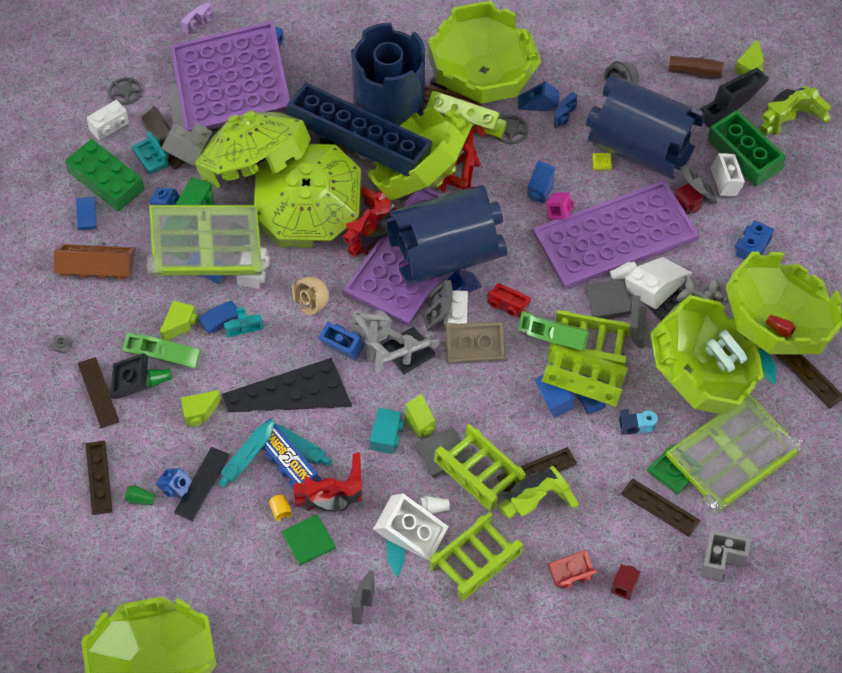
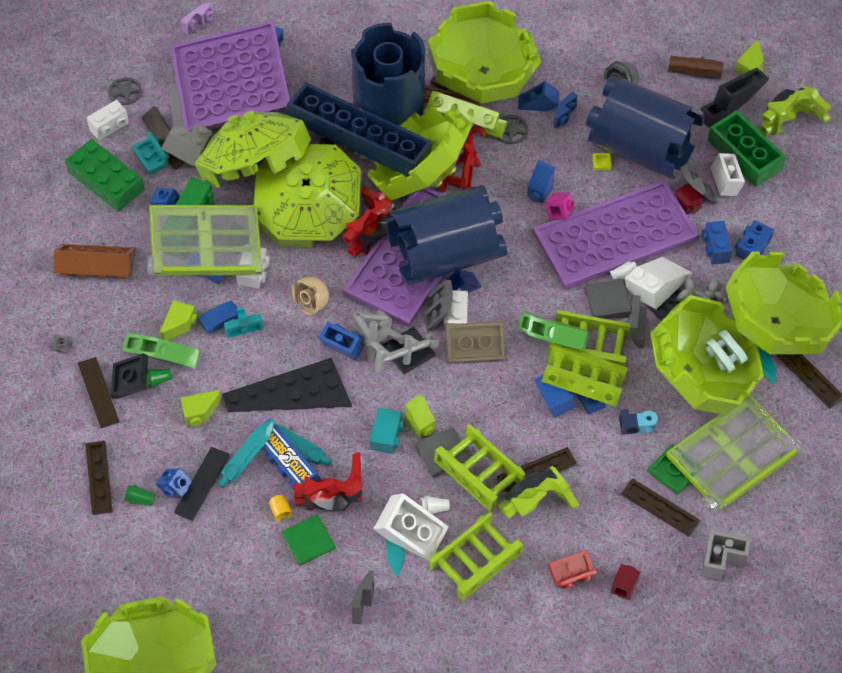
(86, 213): blue slope -> none
(508, 300): red bracket -> none
(717, 242): none -> blue brick
(781, 326): red cone -> none

